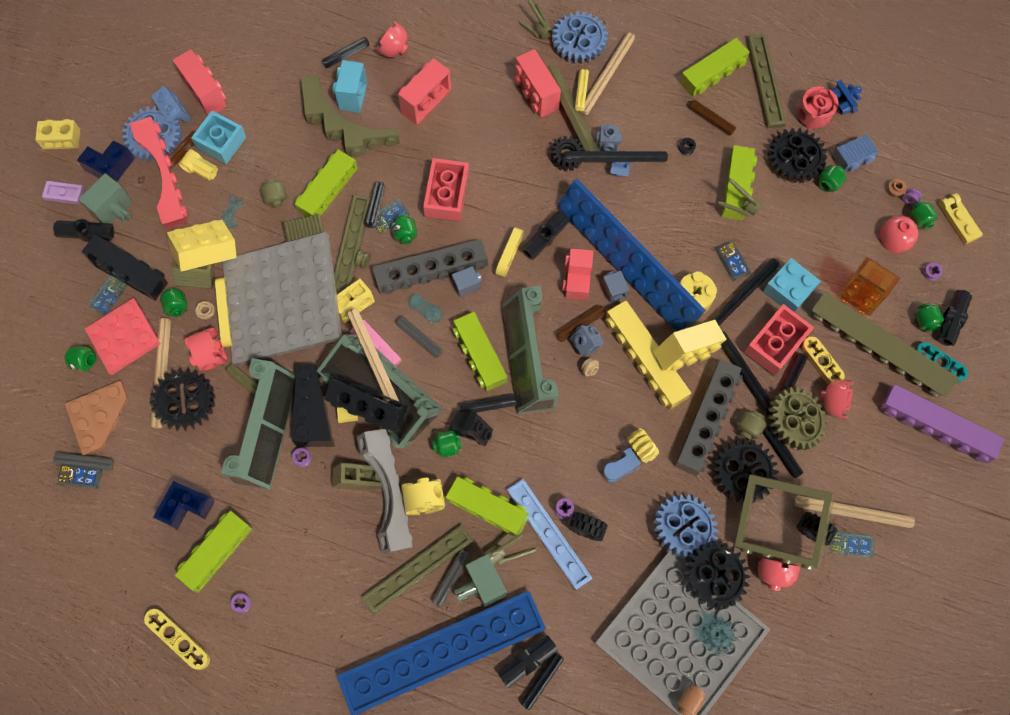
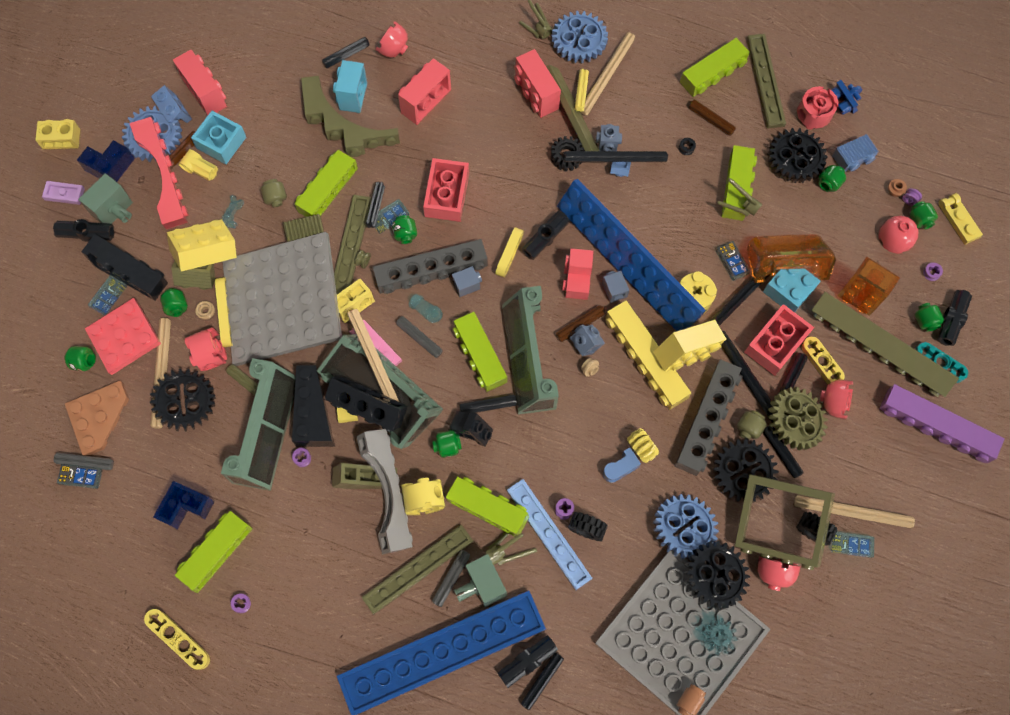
(790, 252): none -> clear orange windscreen

